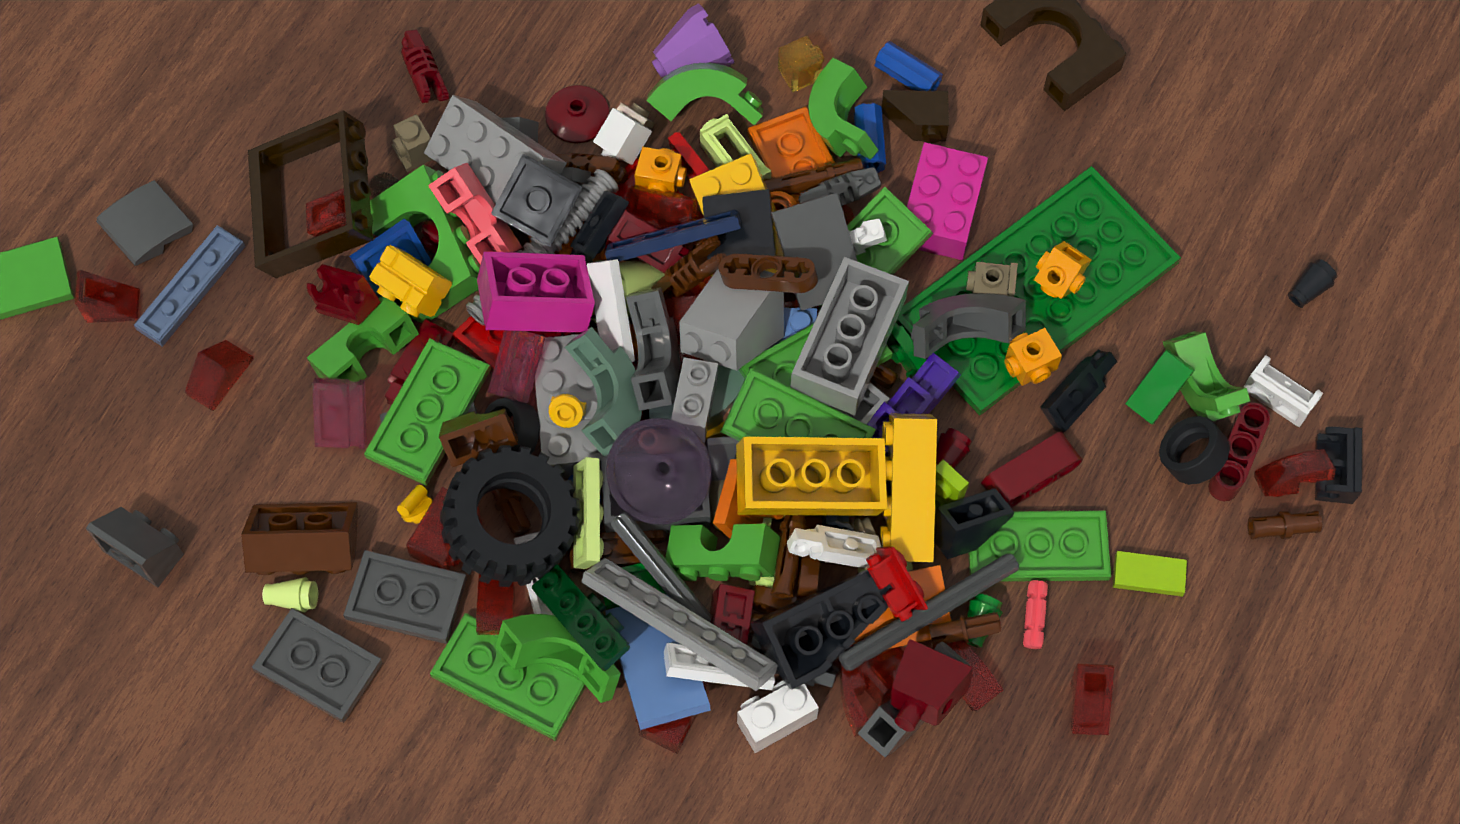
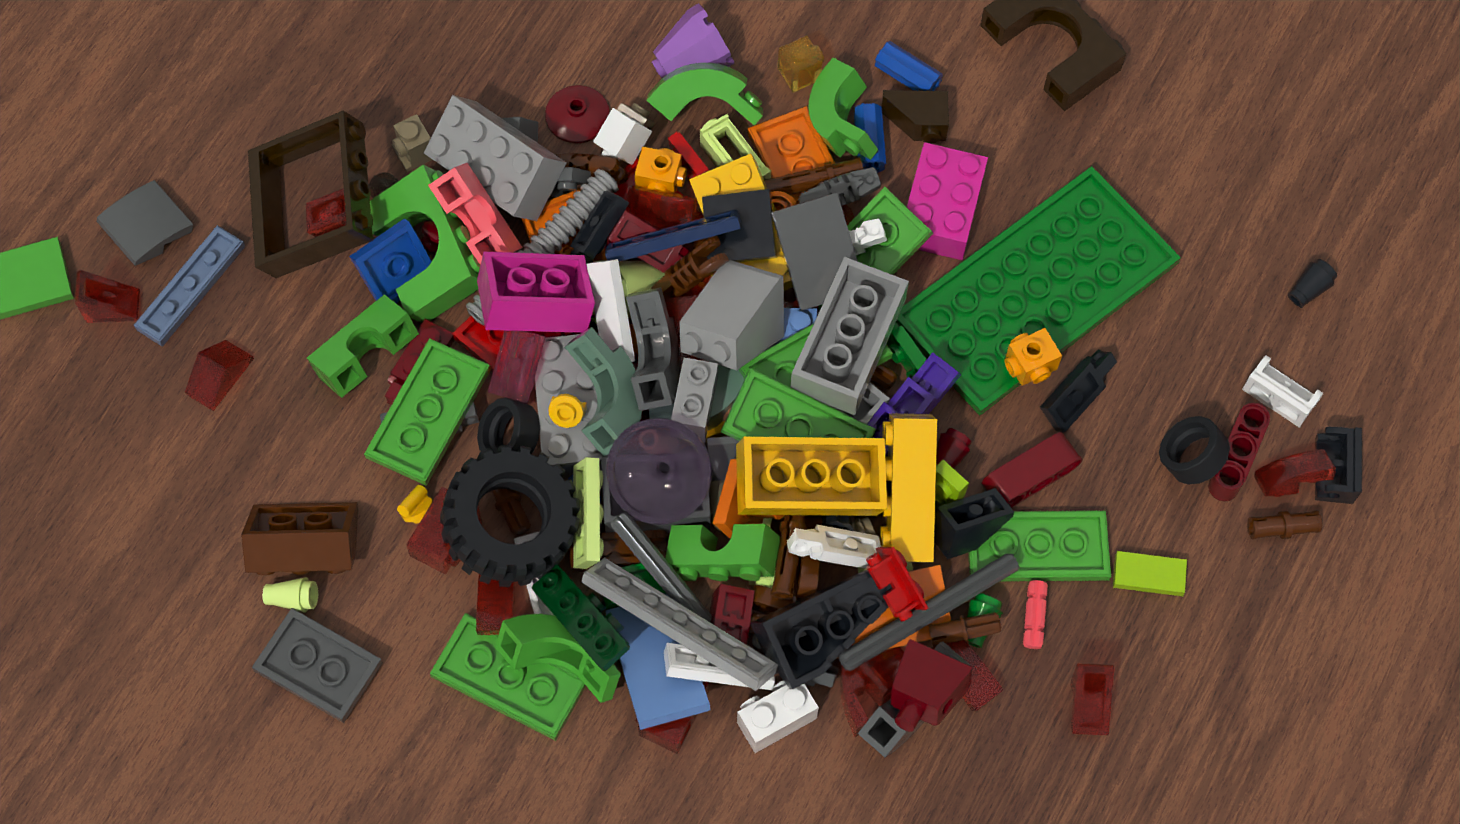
(137, 544): dark grey slope -> none
(339, 413): clear pink plate -> none
(343, 295): dark red hinge -> none
(405, 597): dark grey plate -> none
(410, 281): yellow brick -> none
(422, 67): dark red hinge -> none
(473, 433): reddish brown arch -> none
(537, 200): black tile -> none
(744, 272): reddish brown beam -> none
(968, 316): dark grey arch -> none
(1002, 278): dark tan brick -> none
(1062, 270): light orange brick -> none
(1160, 386): green tile -> none
(1206, 388): bright green arch -> none

